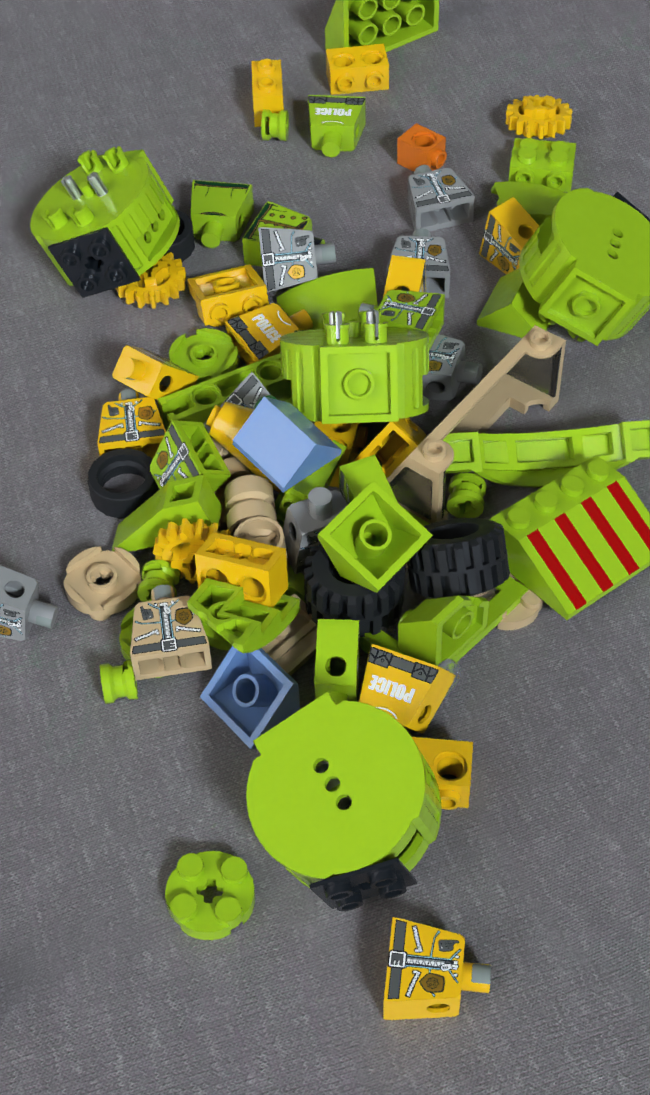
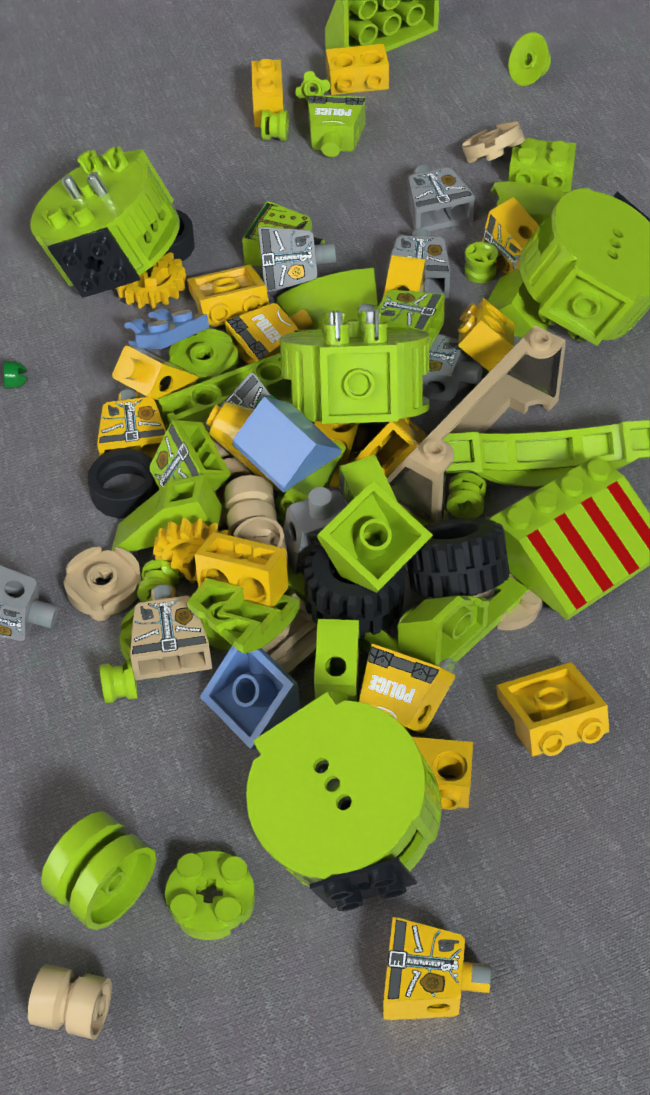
(11, 375): none -> green hinge
(63, 999): none -> tan wheel
(98, 870): none -> lime wheel
(167, 330): none -> medium blue plate
(220, 211): lime torso -> none
(311, 80): none -> lime plate
(421, 147): orange brick -> none
(480, 262): none -> lime wheel
(485, 334): none -> yellow brick
(492, 143): none -> tan plate
(529, 59): none -> lime piece
(538, 116): yellow gear -> none
(554, 709): none -> yellow plate

